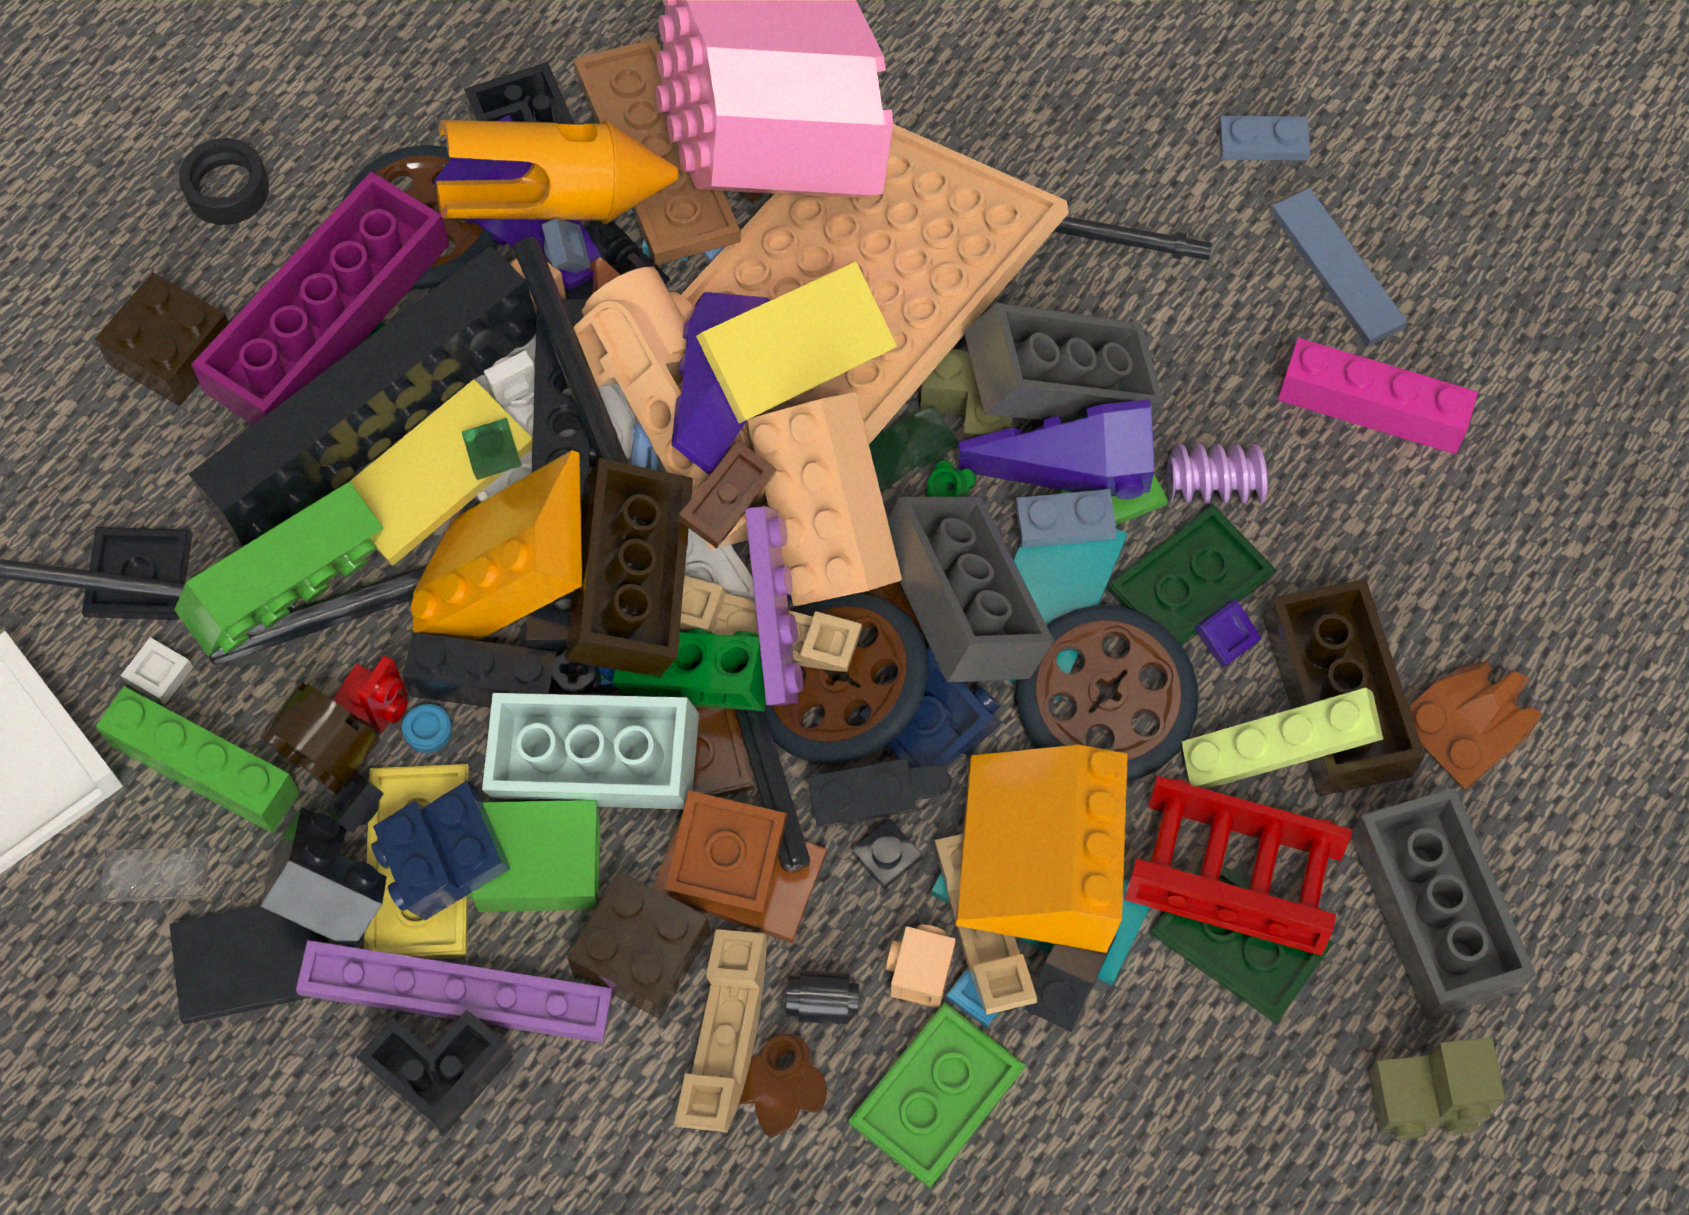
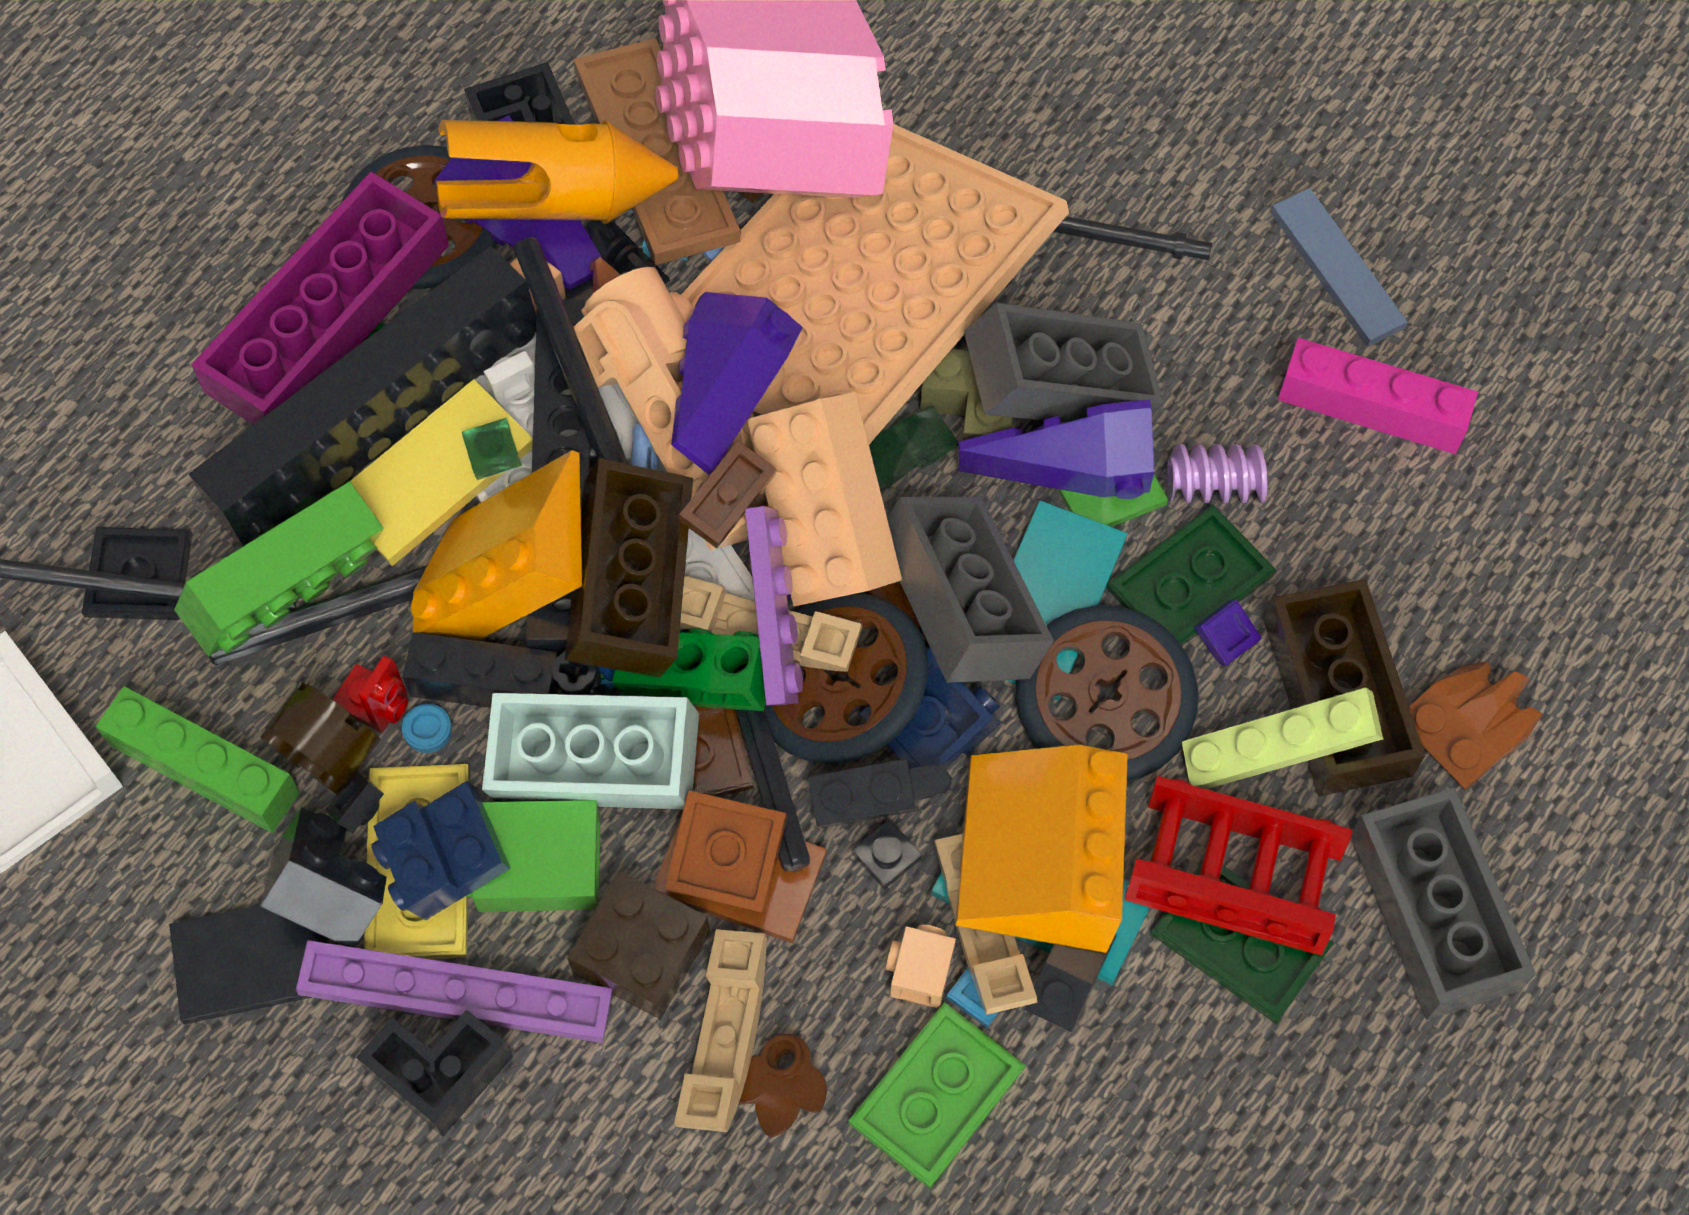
(155, 874): clear plate -> none
(157, 671): white plate -> none
(160, 337): dark brown brick -> none
(236, 206): black tyre -> none
(565, 246): sand blue plate -> none
(796, 342): light yellow tile -> none
(821, 997): black brick -> none
(943, 475): green plate -> none
(1065, 518): sand blue plate -> none
(1264, 137): sand blue plate -> none
(1448, 1088): olive brick -> none

